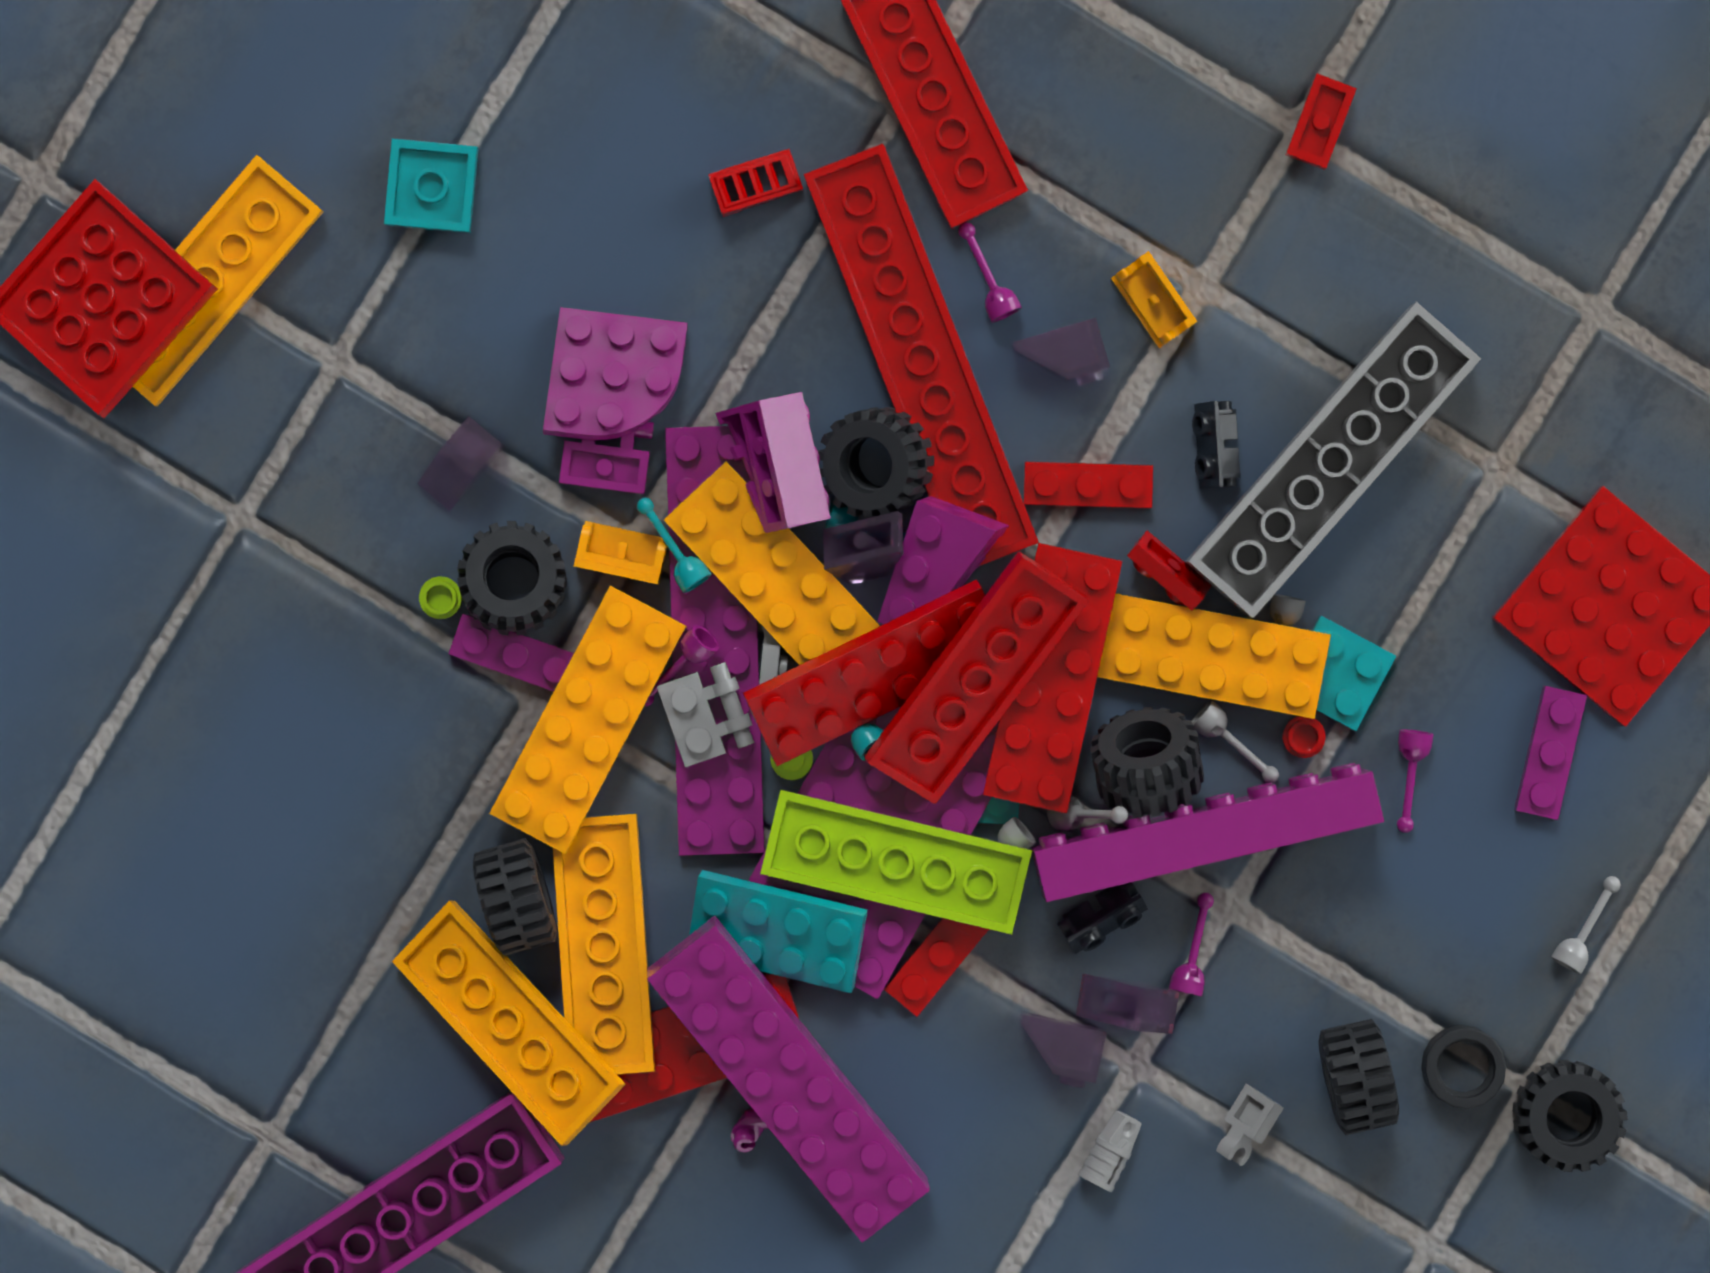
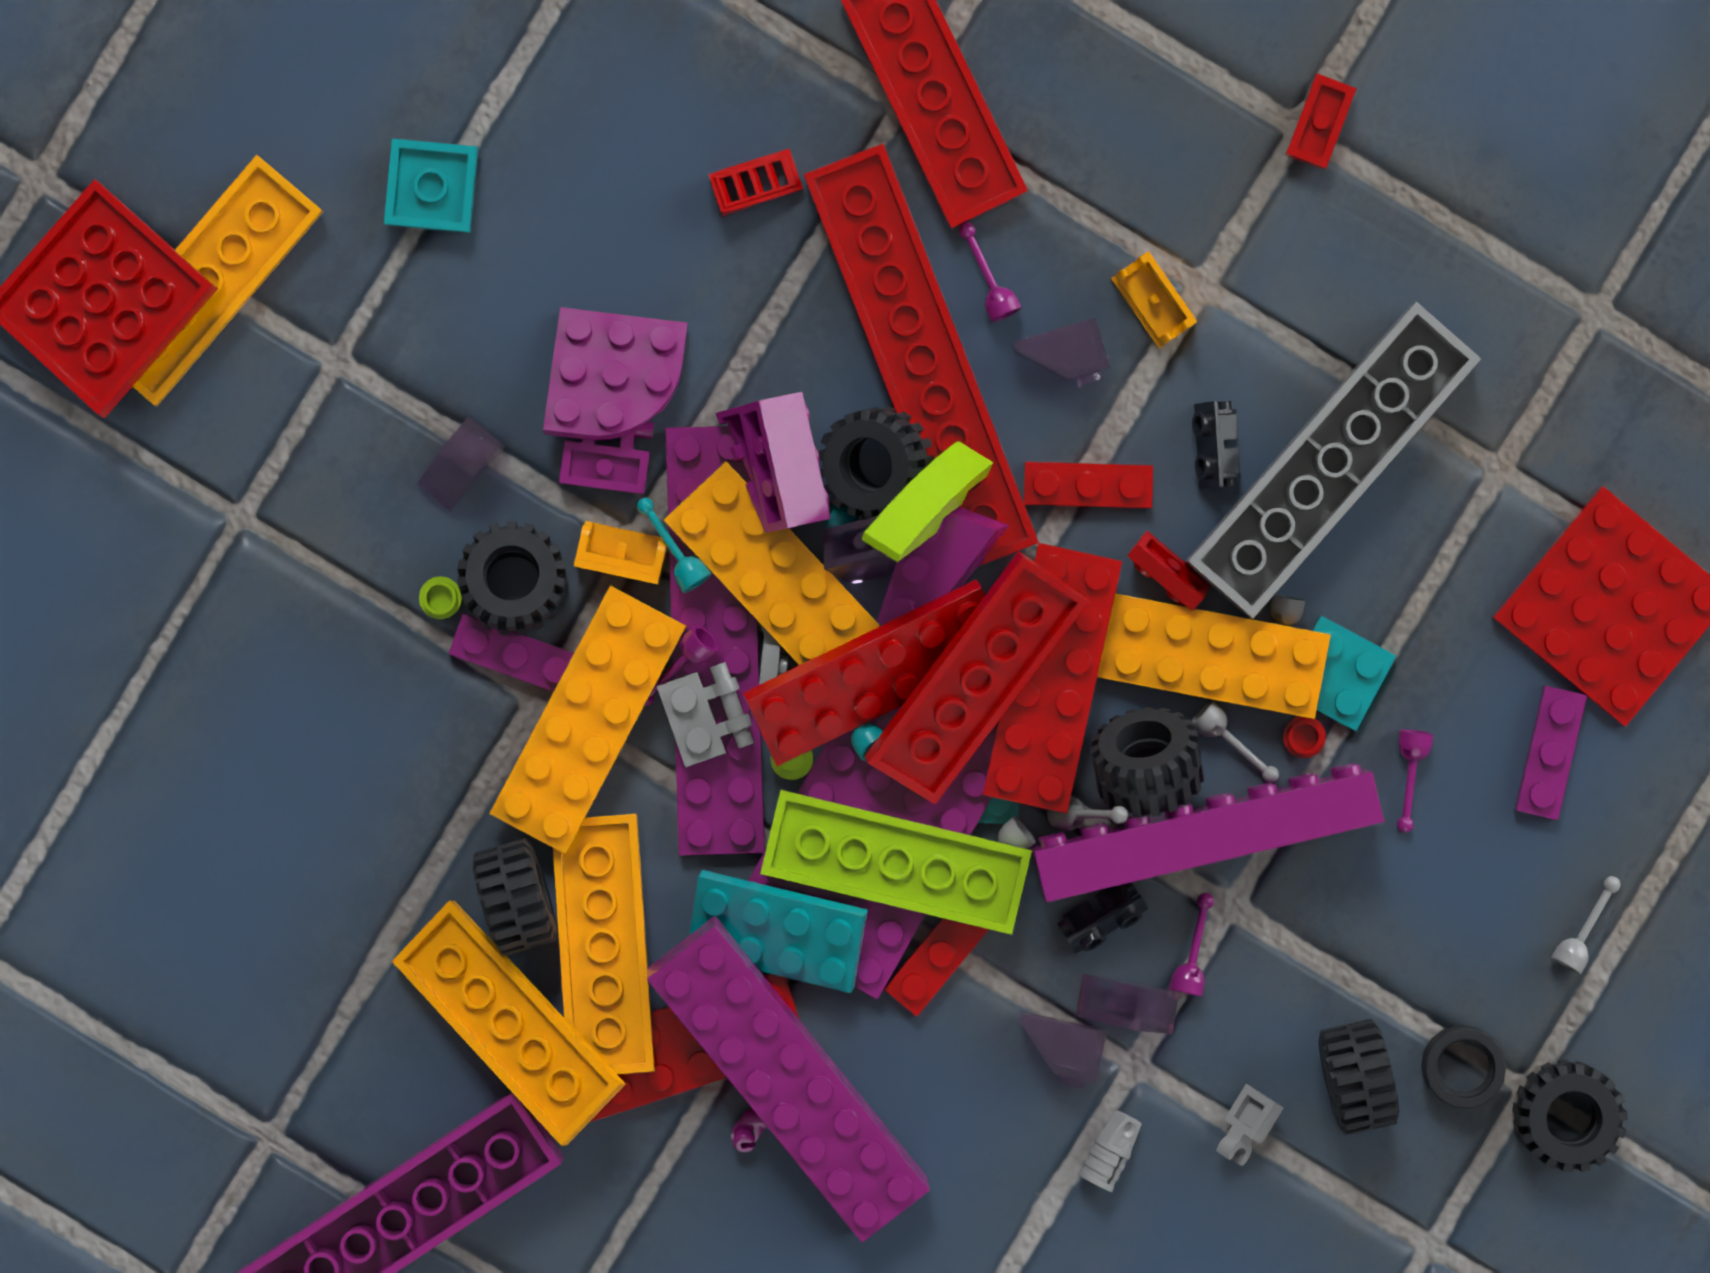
(926, 500): none -> lime slope

